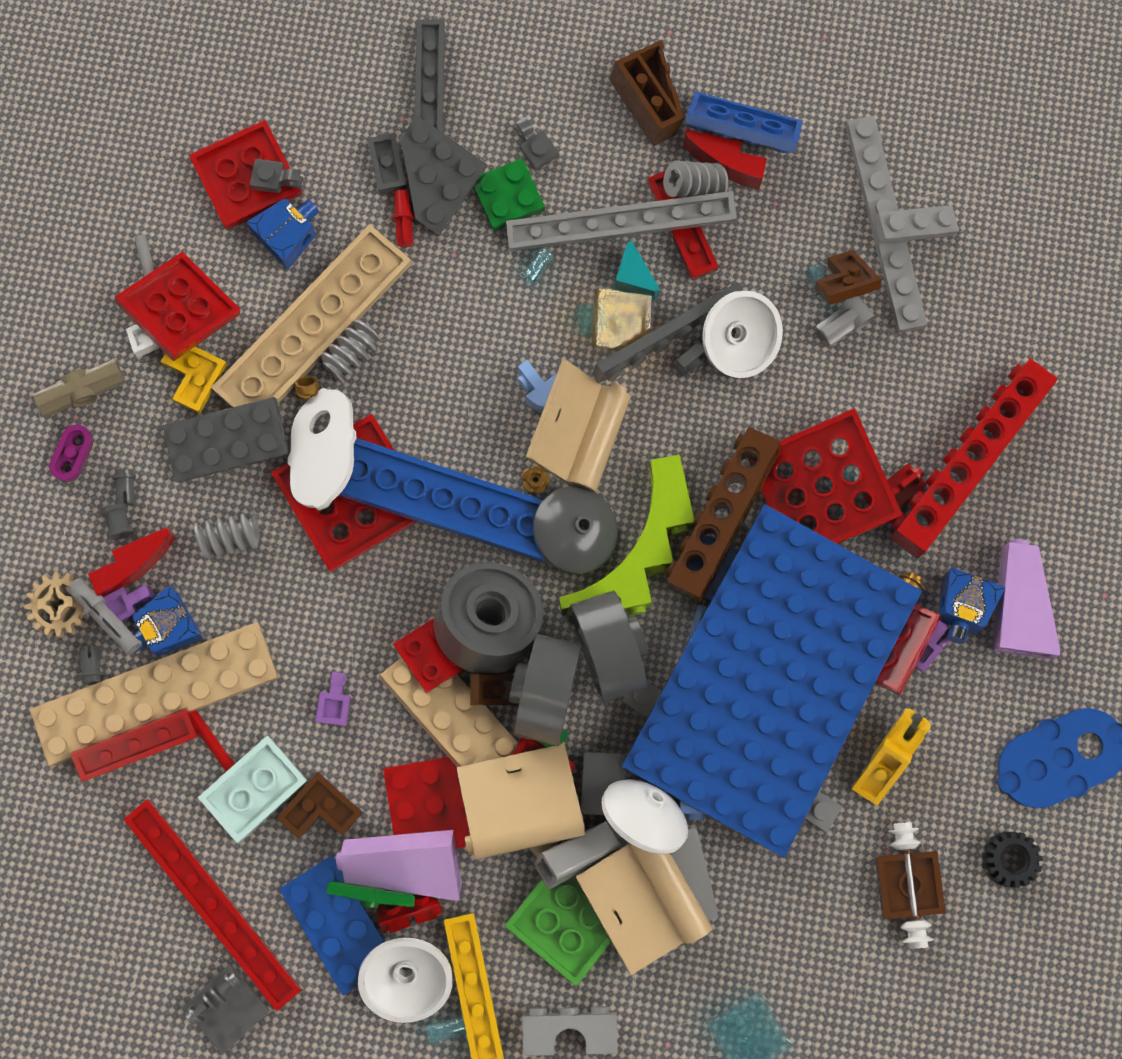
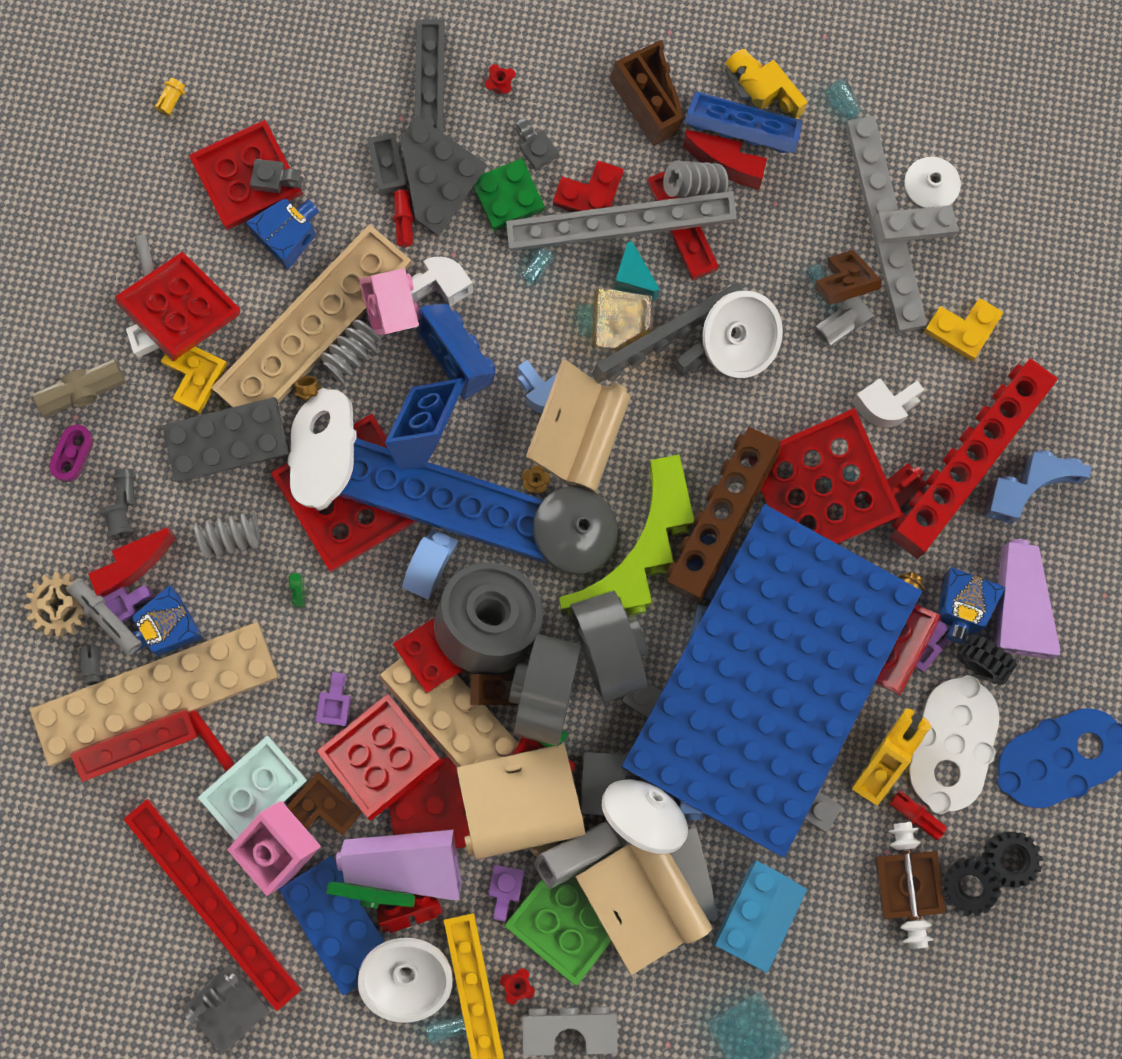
(170, 96): none -> yellow pin
(273, 848): none -> bright pink brick
(296, 583): none -> green tile
(379, 757): none -> plate
(390, 301): none -> bright pink brick
(422, 422): none -> blue slope
(429, 563): none -> light blue brick
(446, 277): none -> white brick
(455, 348): none -> blue slope
(503, 86): none -> red plate
(505, 886): none -> medium lavender plate
(513, 994): none -> red plate
(598, 194): none -> red plate
(759, 916): none -> dark azure slope
(763, 84): none -> yellow plate
(843, 99): none -> clear light blue cone
(884, 409): none -> white brick
(918, 815): none -> red axle
(927, 193): none -> white dish
(961, 731): none -> white piece
(965, 335): none -> yellow plate
(984, 873): none -> black tyre
(987, 659): none -> black tyre
(1041, 469): none -> medium blue arch

